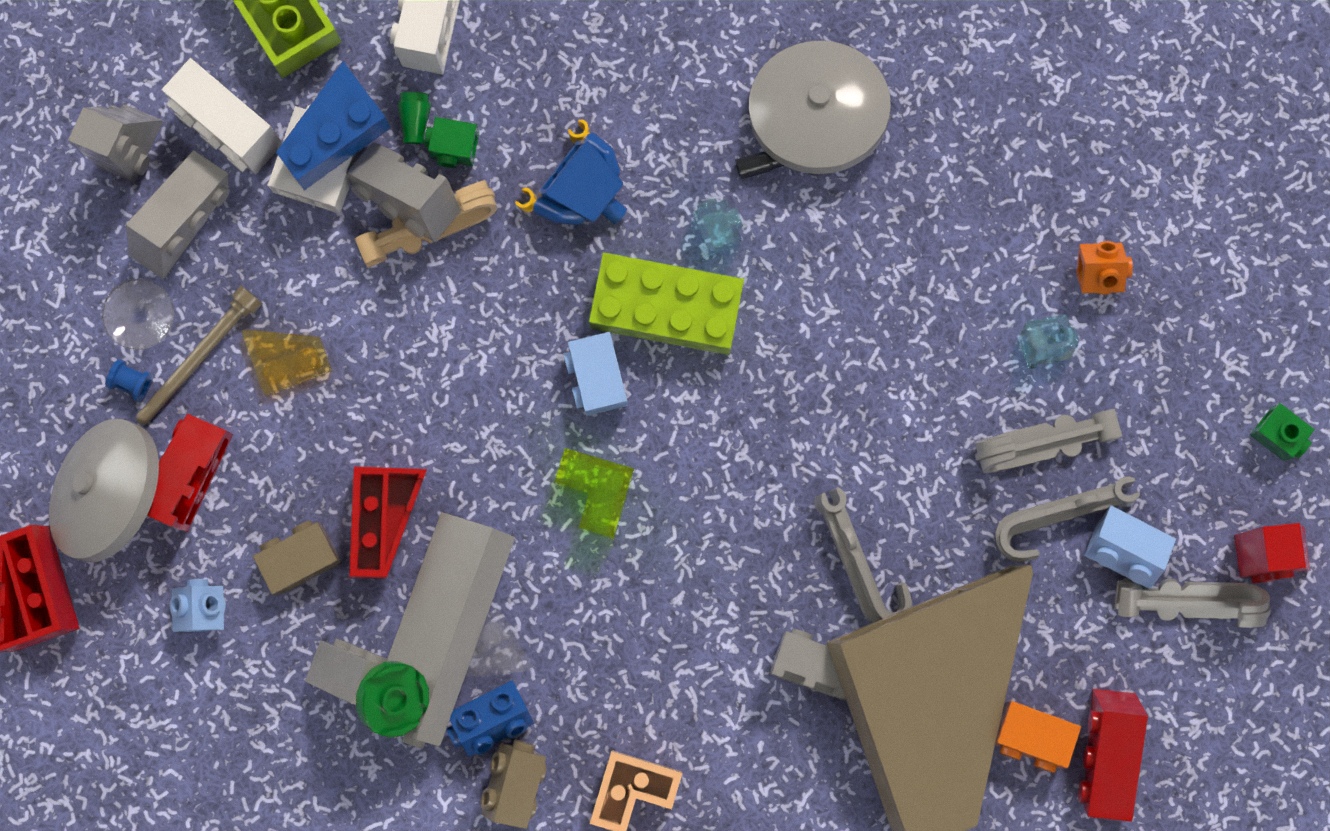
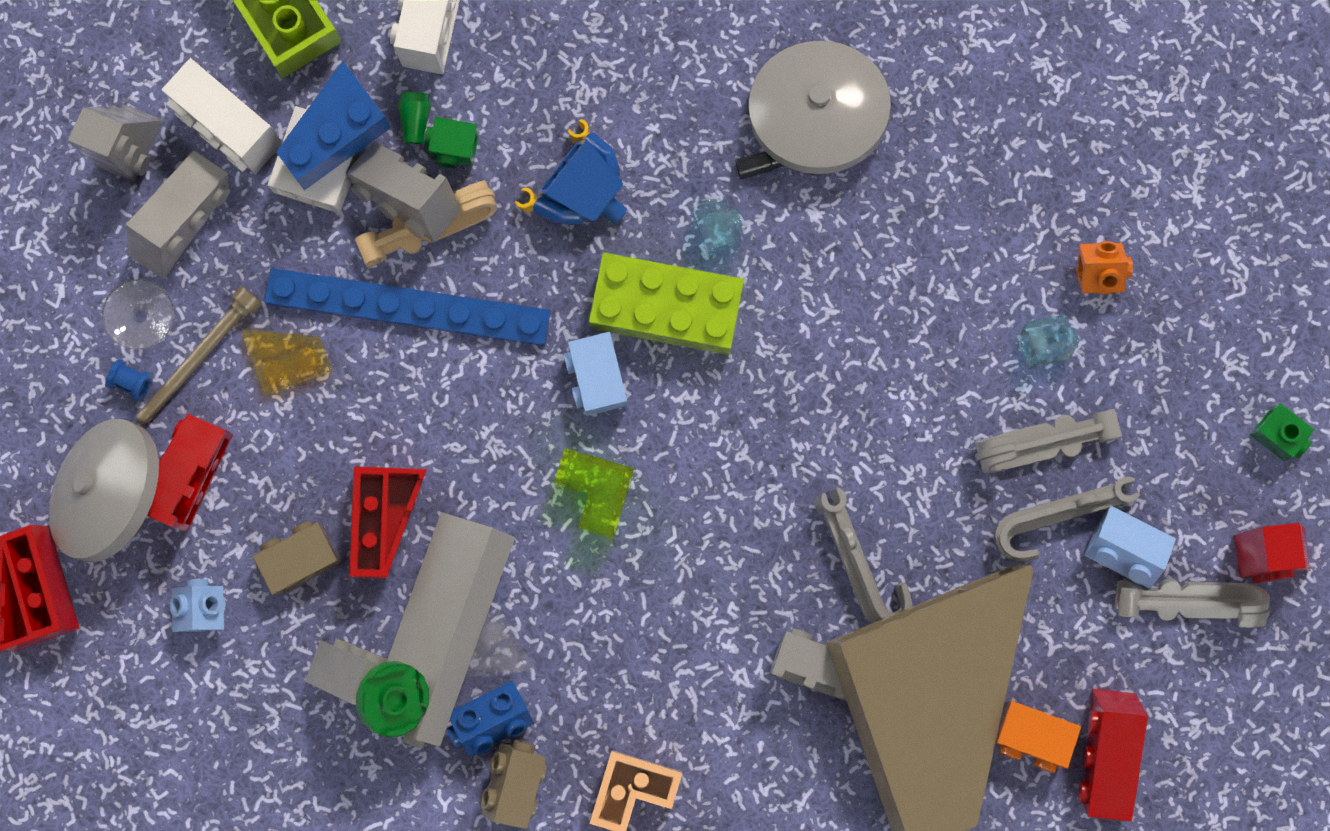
(407, 307): none -> blue plate

